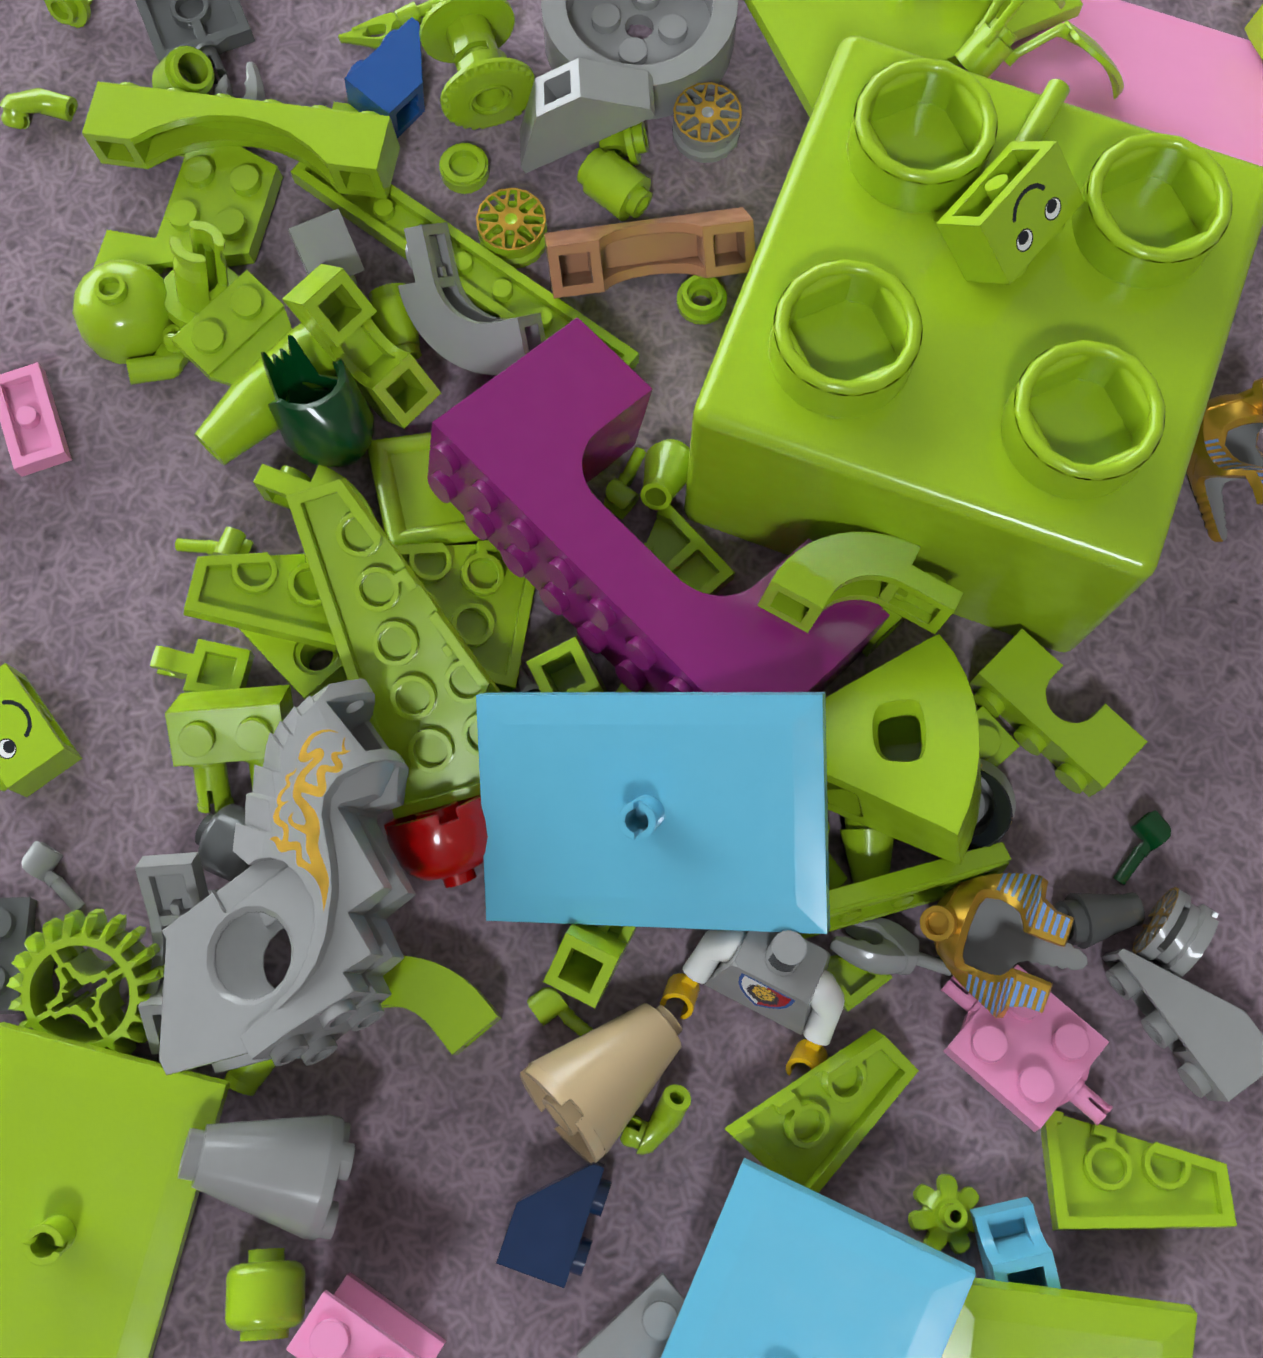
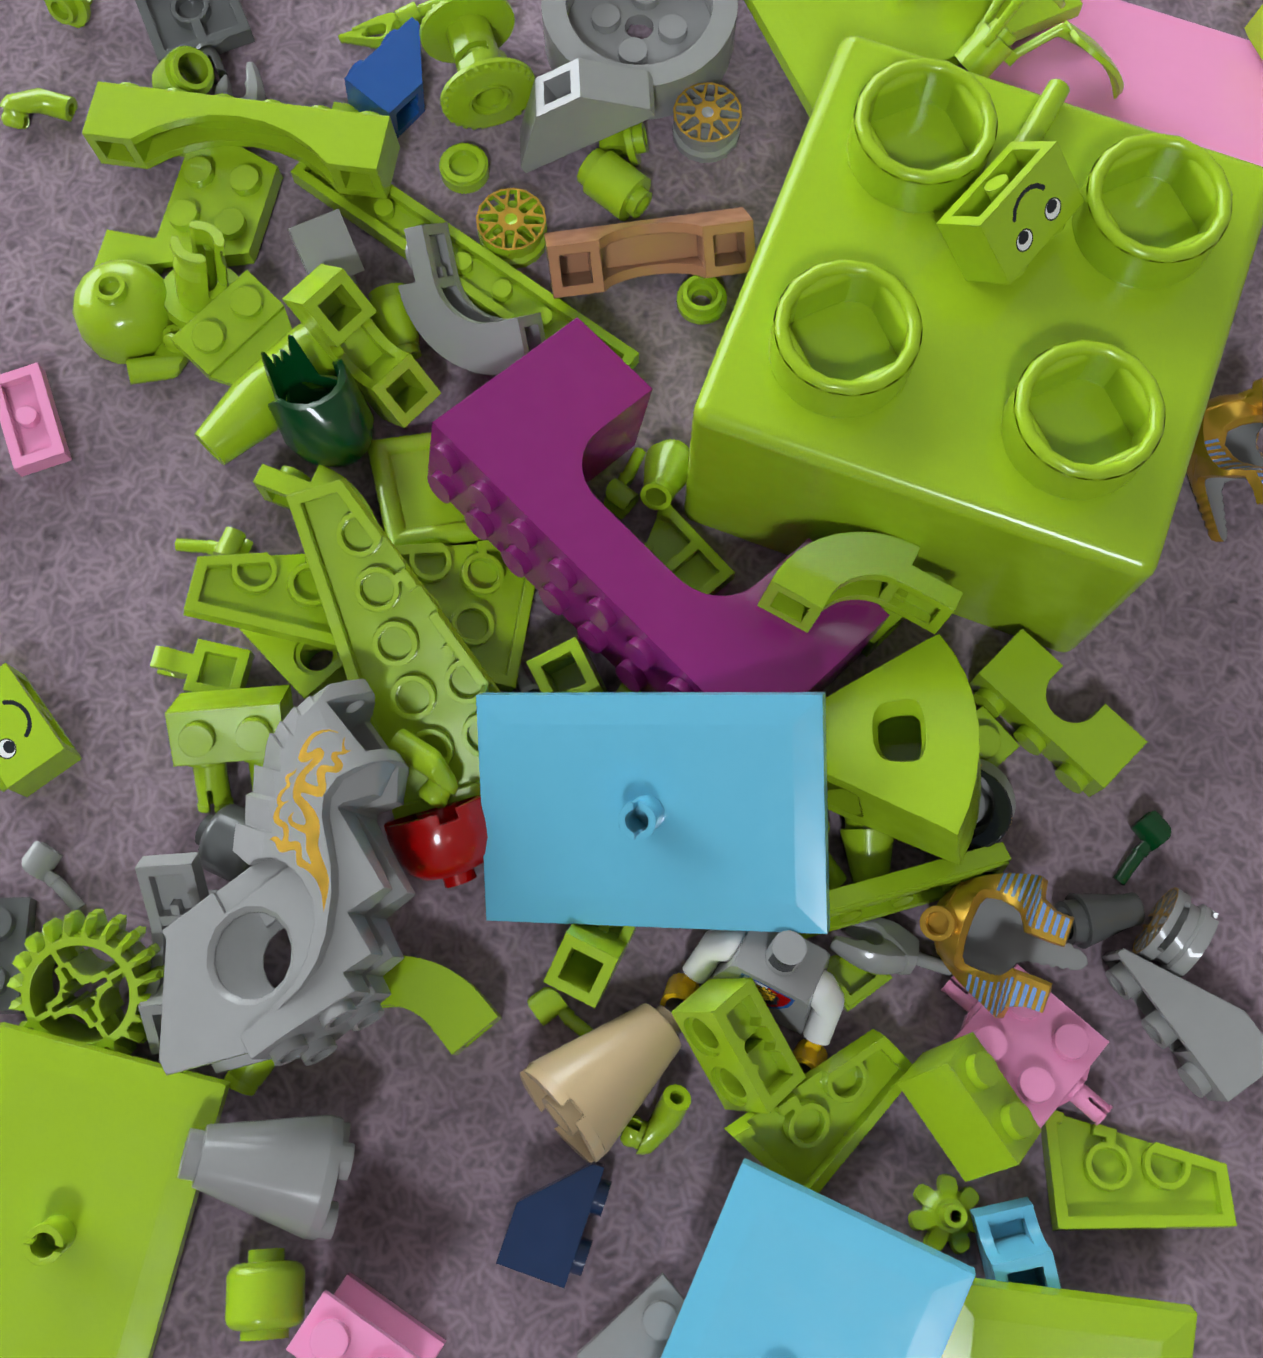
(428, 762): none -> lime arm
(739, 1045): none -> lime brick
(970, 1107): none -> lime brick

